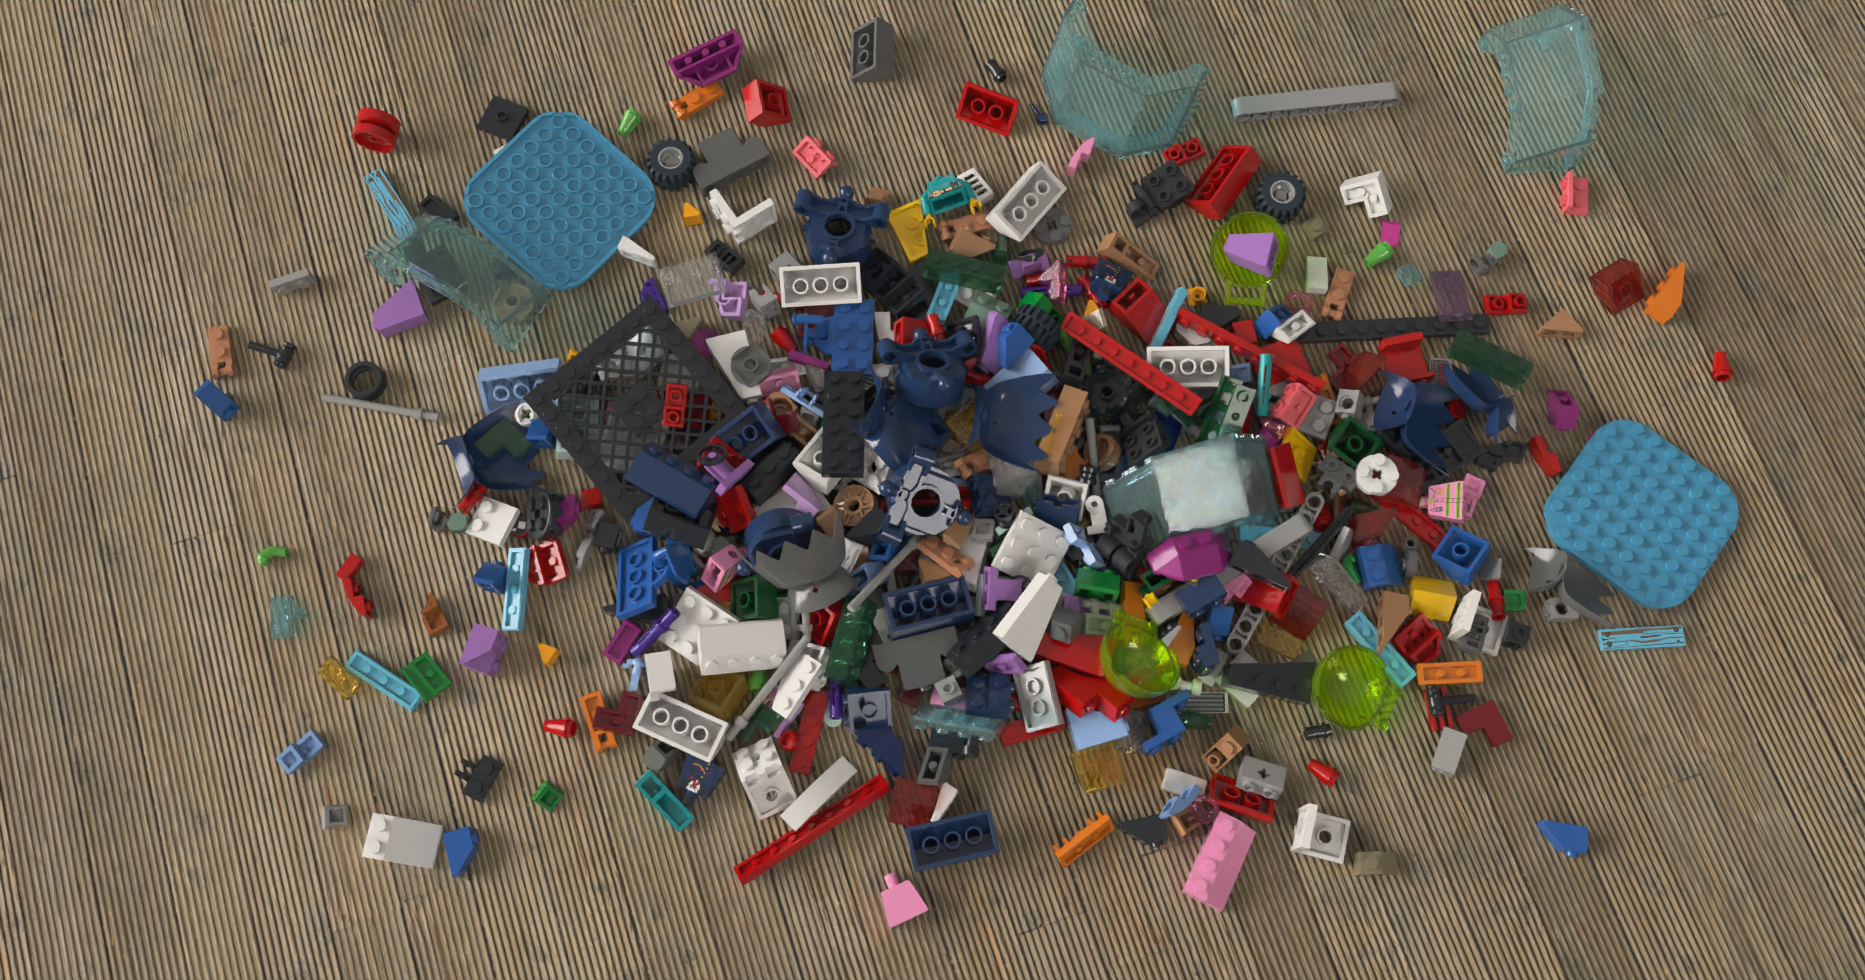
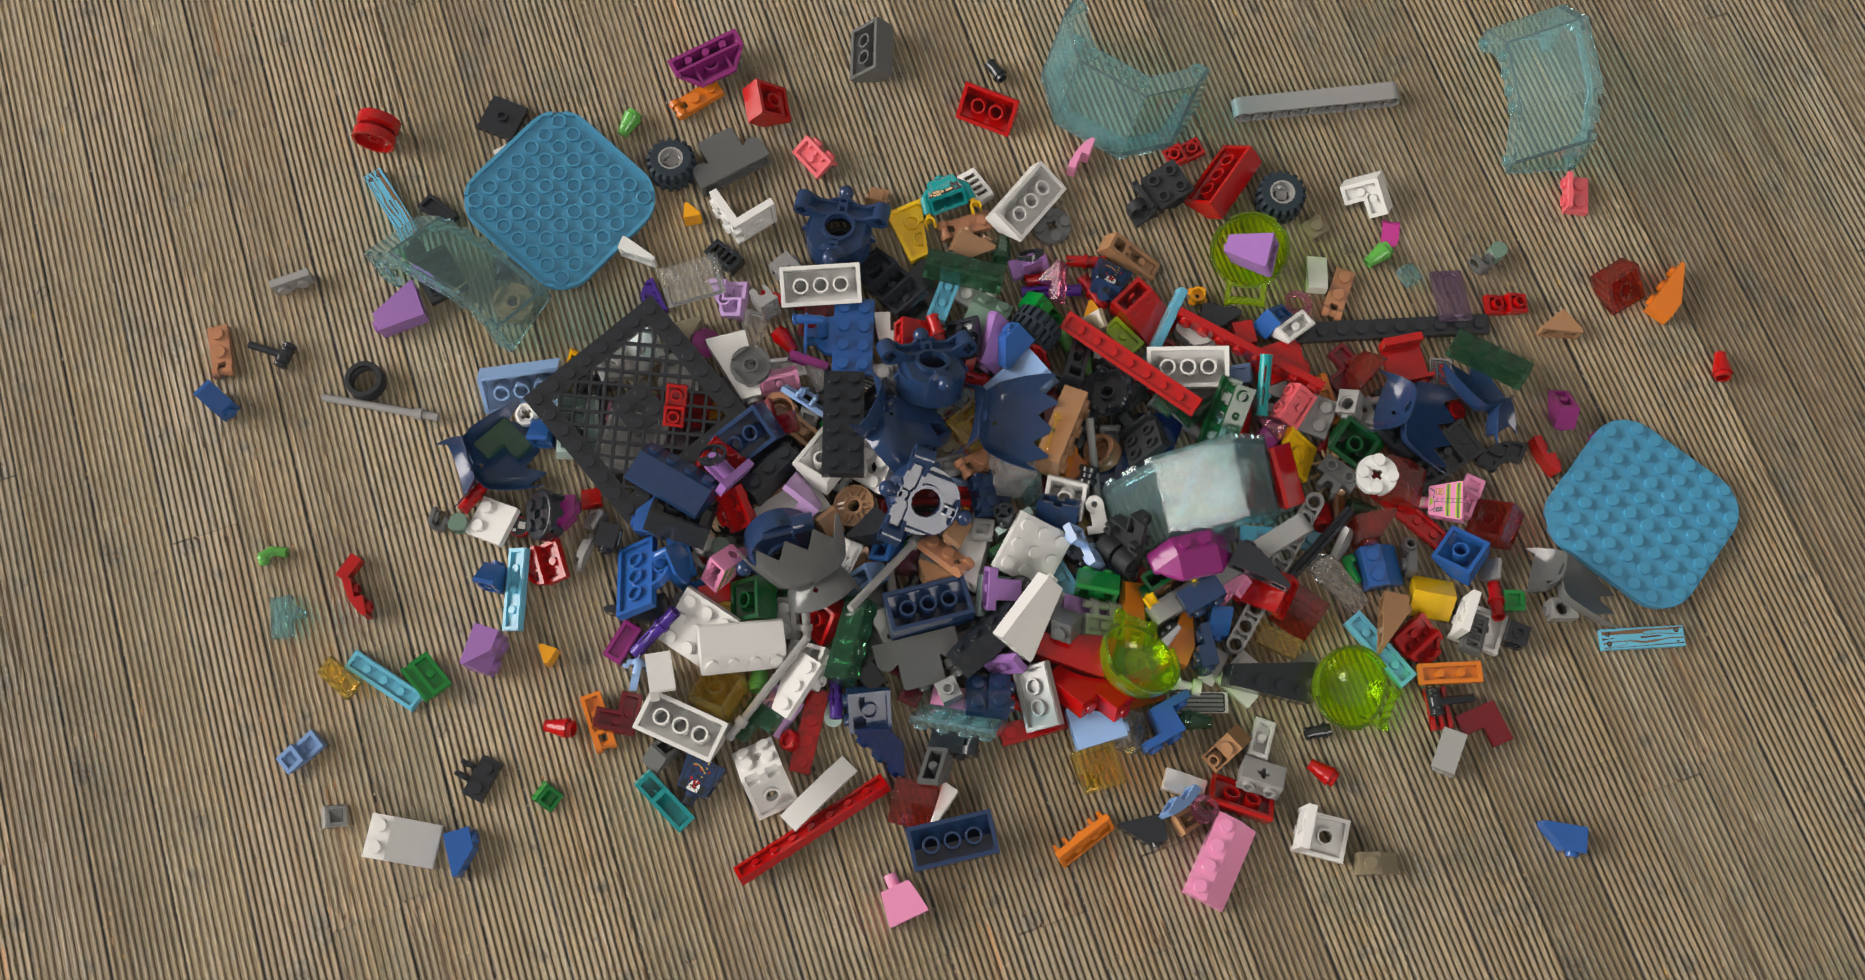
(434, 617): dark orange slope -> none
(1042, 118): dark blue hand -> none
(1124, 335): none -> lime plate
(1262, 736): none -> white slope
(1496, 522): none -> clear red slope

